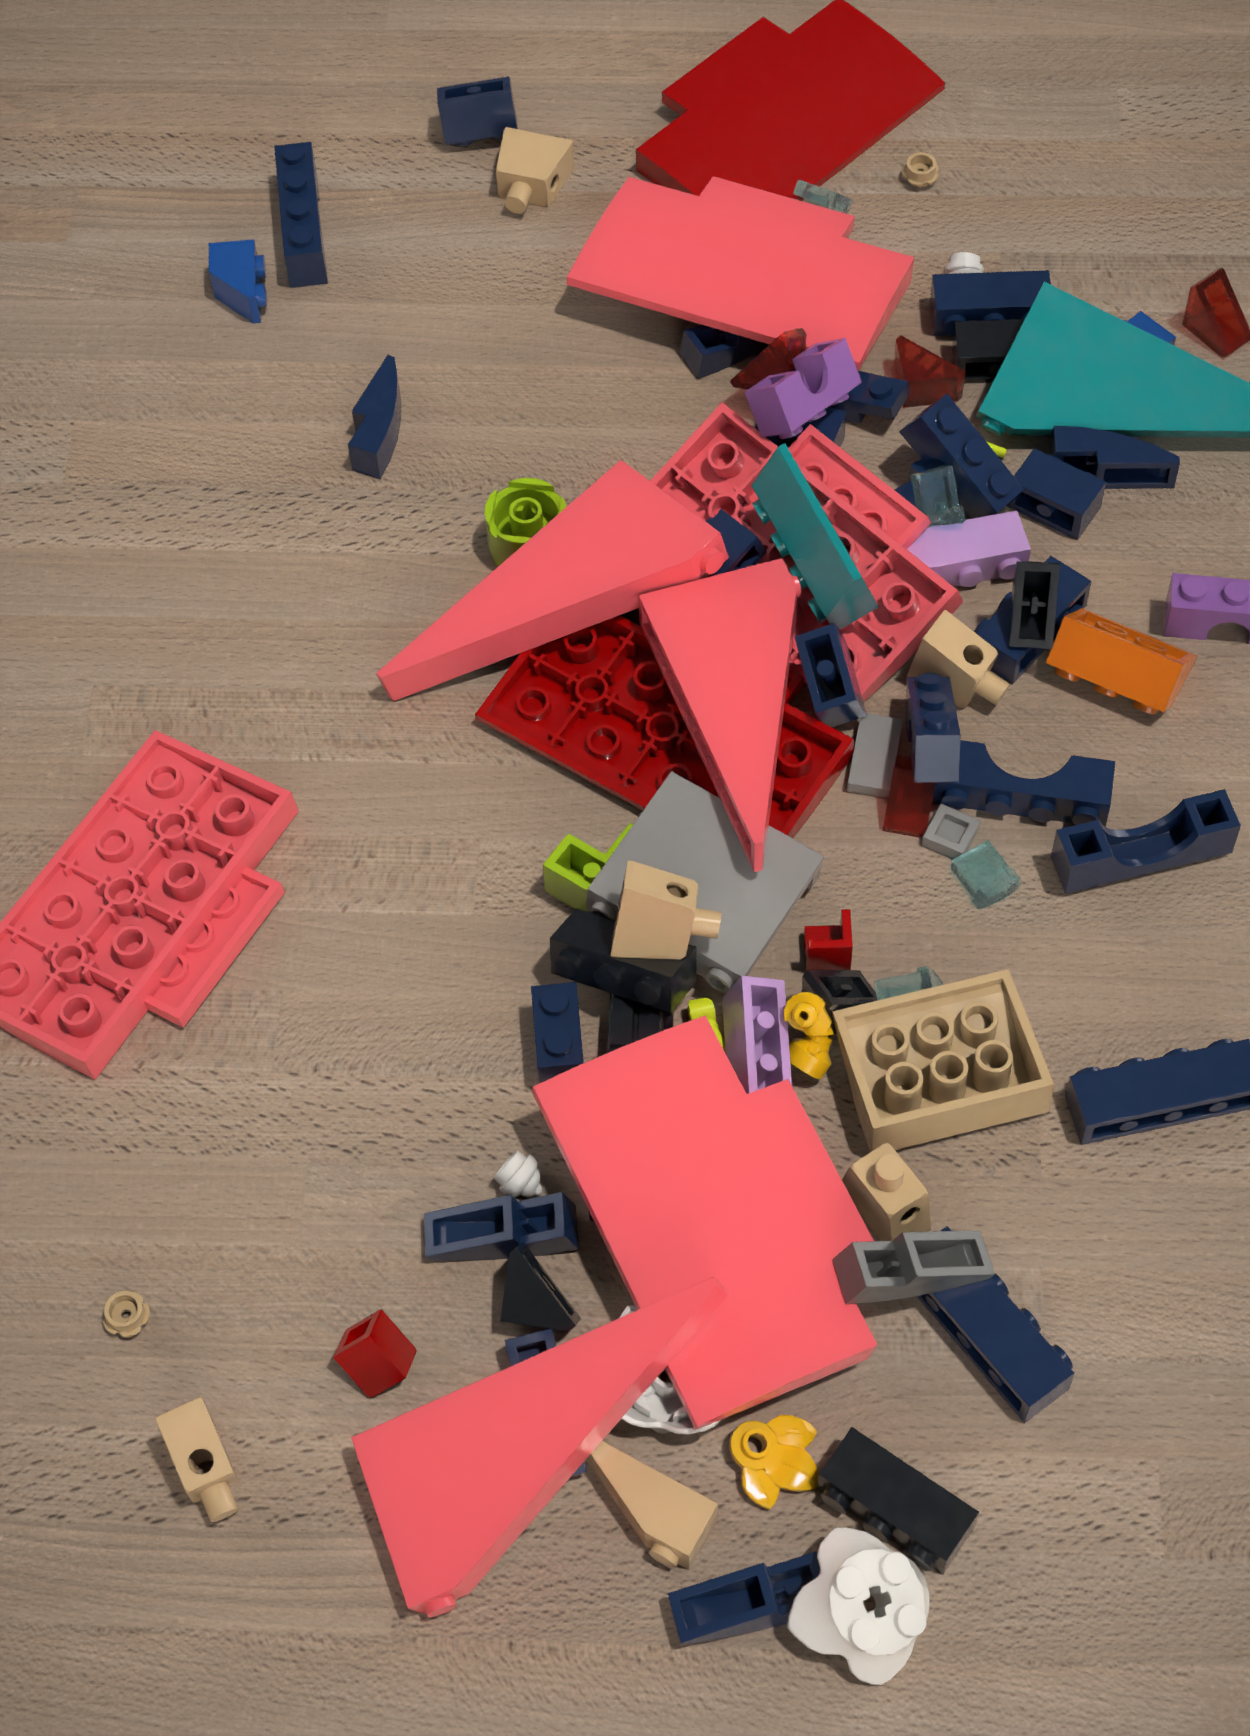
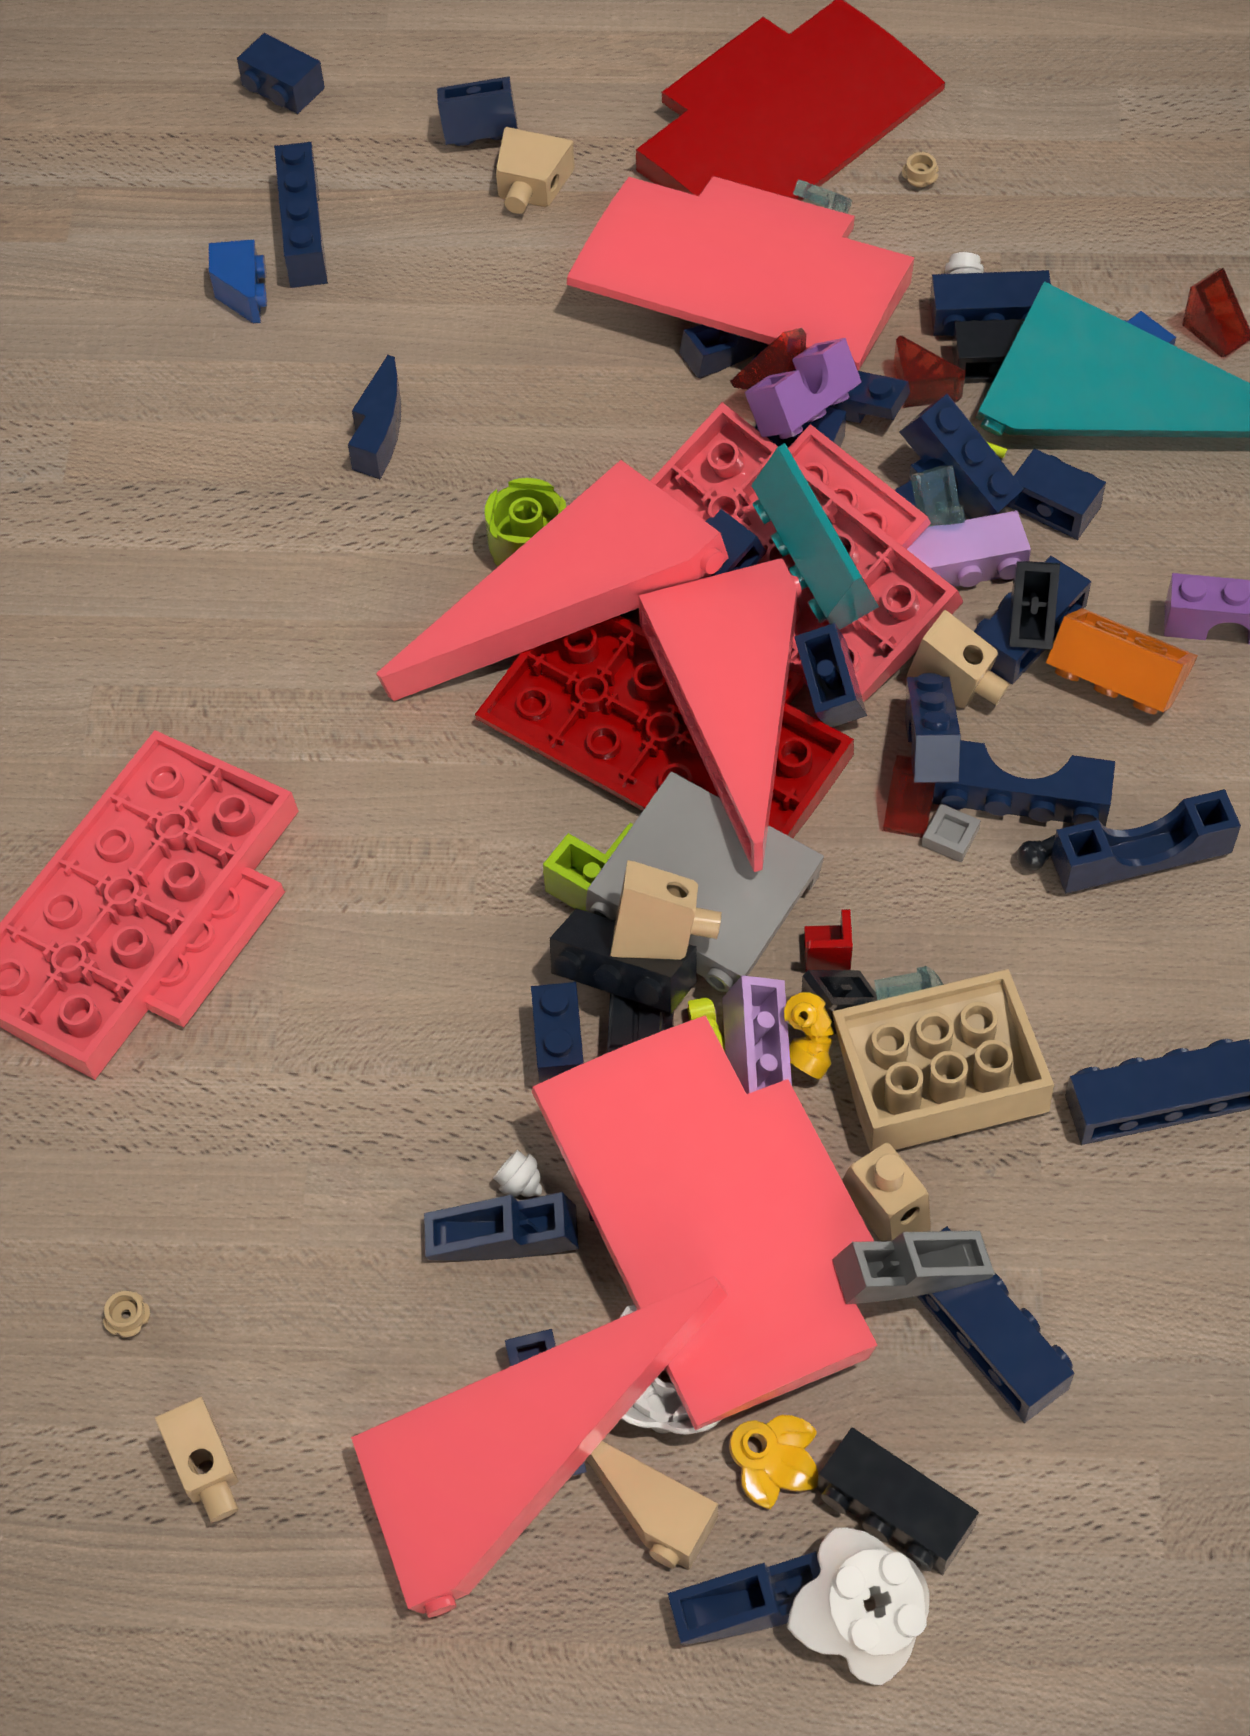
(280, 73): none -> dark blue brick
(375, 1353): red panel -> none
(533, 1296): black slope -> none
(874, 755): light grey tile -> none
(985, 875): clear light blue tile -> none
(1034, 854): none -> black piece
(1115, 458): dark blue slope -> none

